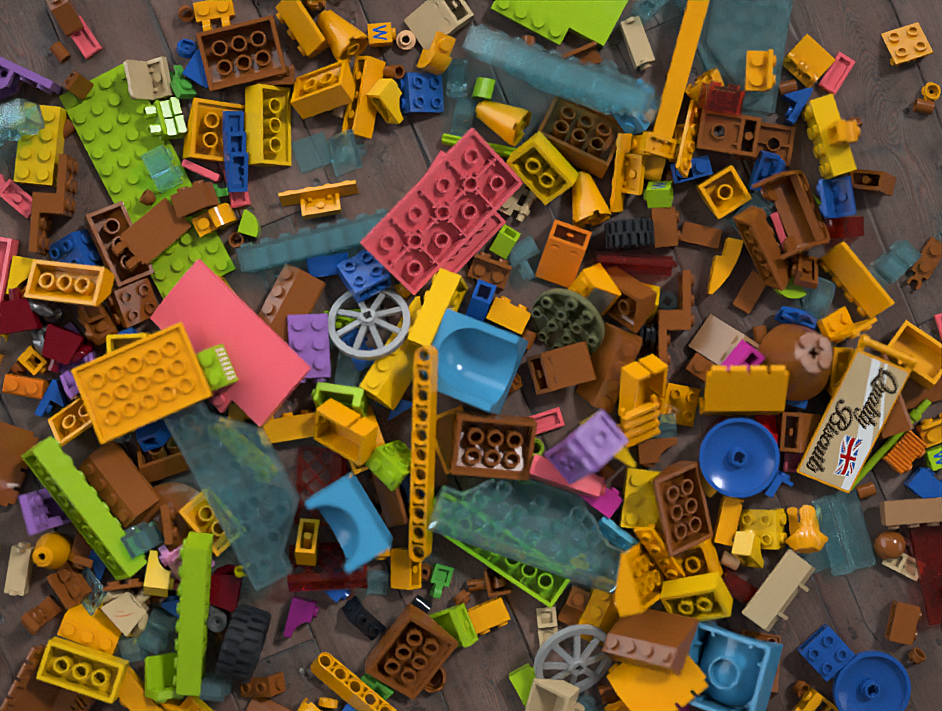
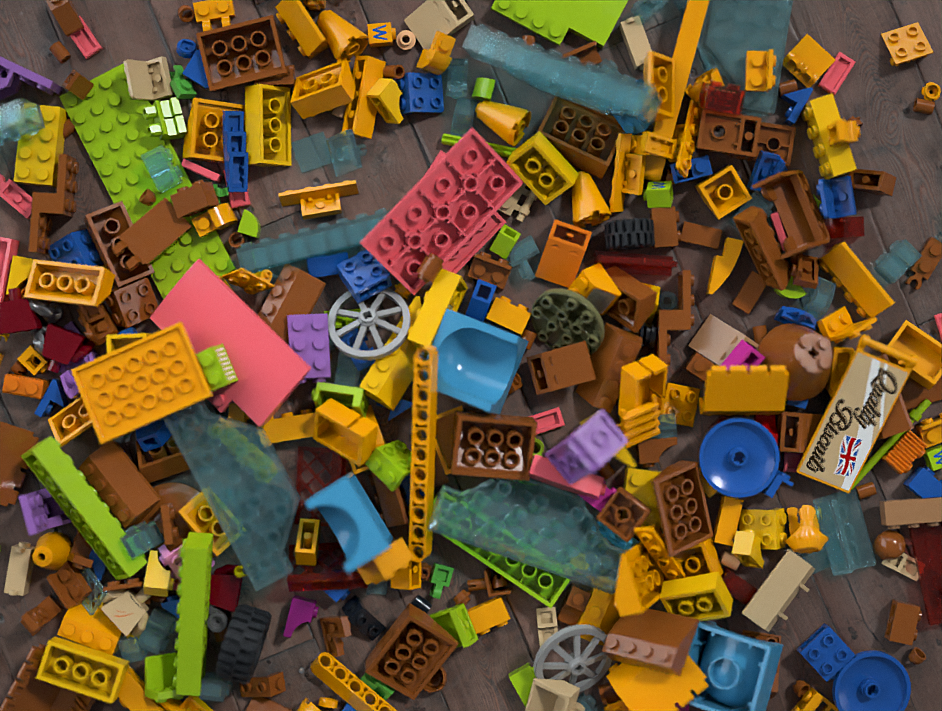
(250, 282): none -> light orange hinge
(333, 629): none -> dark orange plate
(386, 563): none -> light orange brick
(430, 268): none -> dark orange brick
(611, 515): none -> dark orange brick
(660, 73): none -> light orange slope

